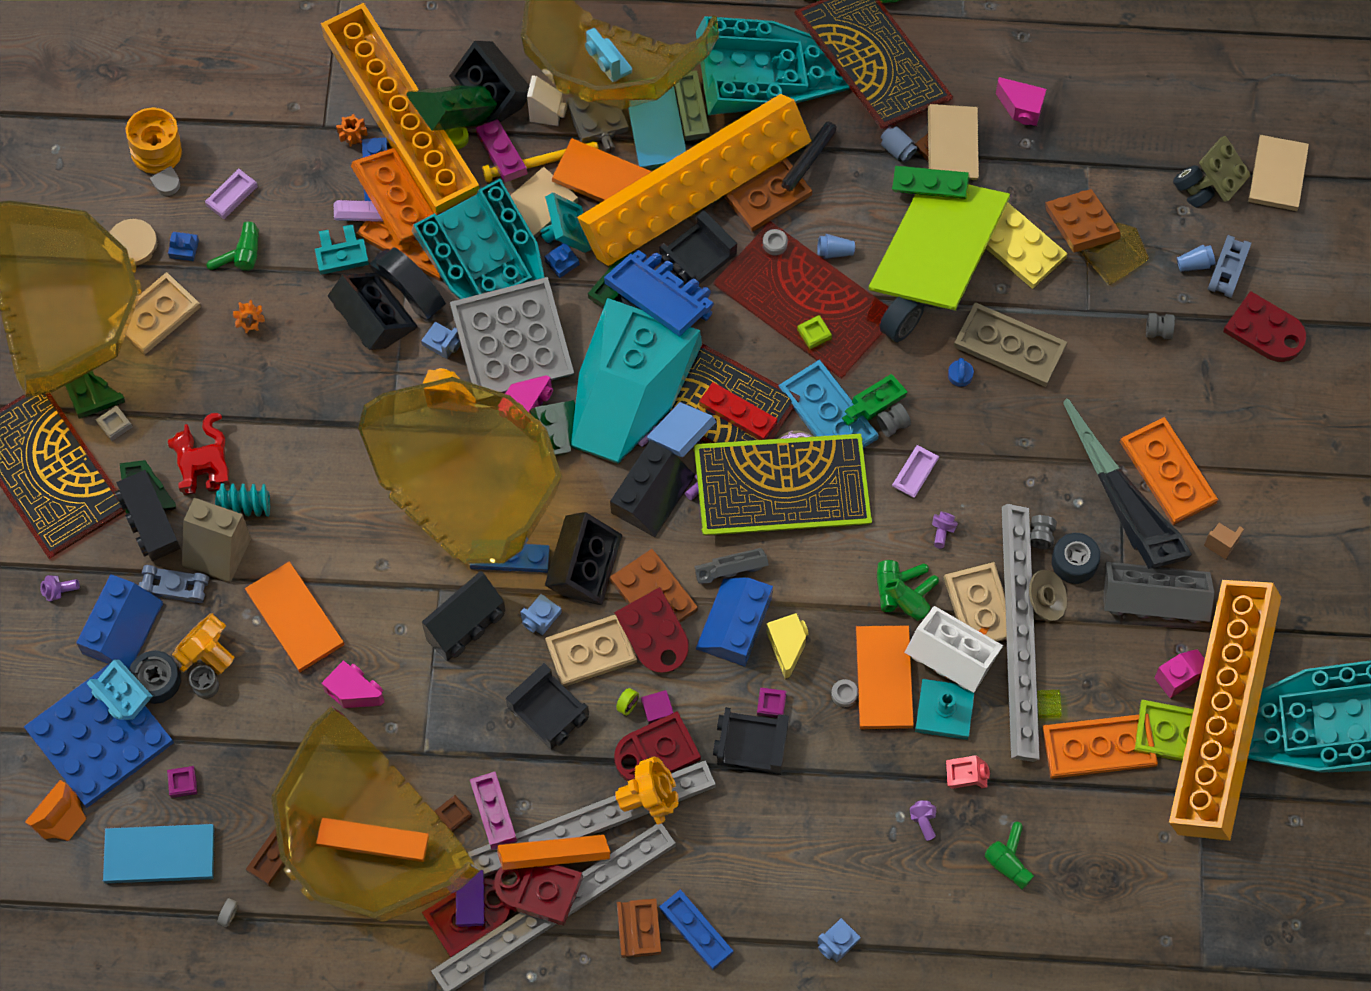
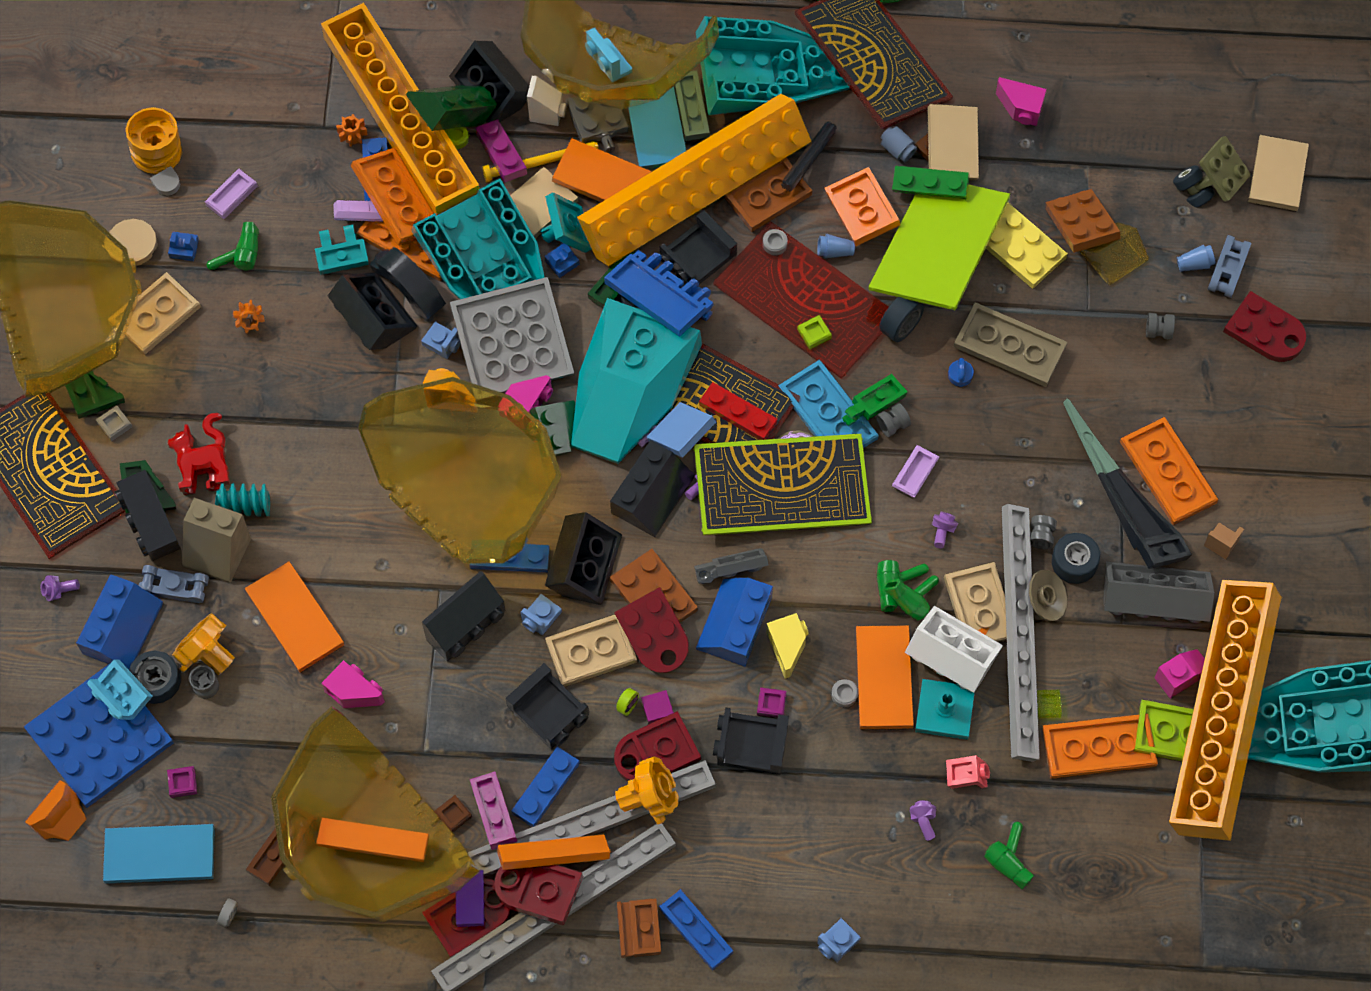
(545, 787): none -> blue plate
(862, 206): none -> orange plate

